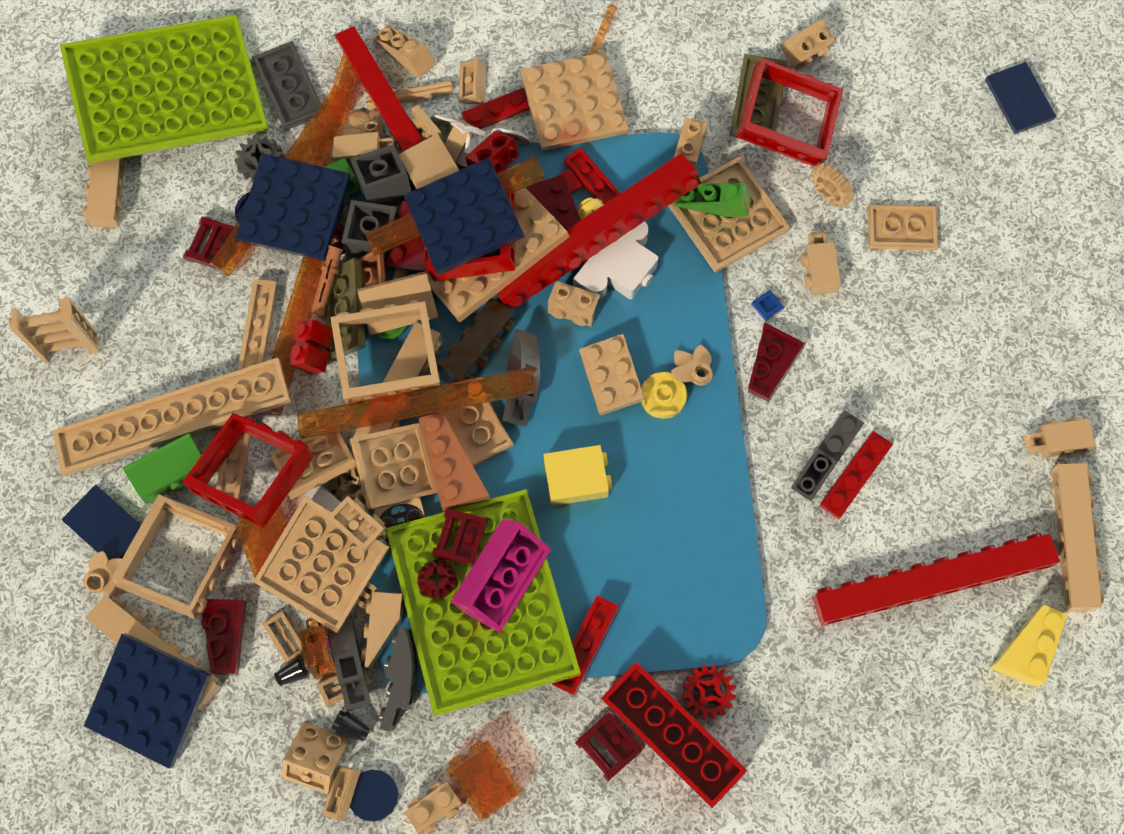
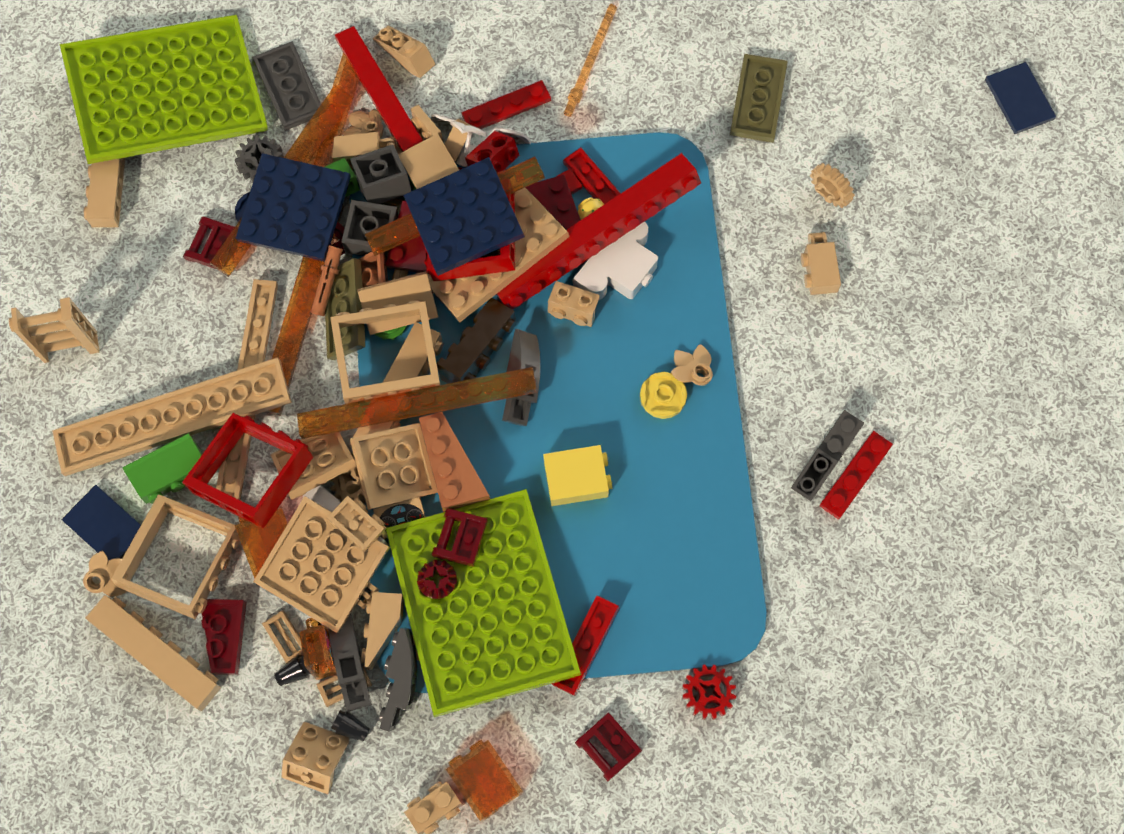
(147, 700): dark blue plate -> none
(306, 354): red piece -> none
(341, 793): tan tile -> none
(374, 796): dark blue tile -> none
(419, 93): tan axle -> none
(472, 81): tan slope -> none
(478, 431): tan tile -> none
(501, 574): dark pink slope -> none
(573, 101): tan plate -> none
(612, 374): tan plate -> none
(674, 734): red brick -> none
(691, 140): tan brick -> none
(718, 199): bright green slope -> none
(731, 238): tan plate -> none
(767, 305): blue tile -> none
(773, 361): dark red wing -> none
(781, 143): red window -> none
(808, 43): tan brick -> none
(902, 227): tan tile -> none
(935, 579): red brick -> none
(1033, 648): light yellow wedge -> none
(1061, 438): tan brick -> none
(1076, 538): tan brick -> none

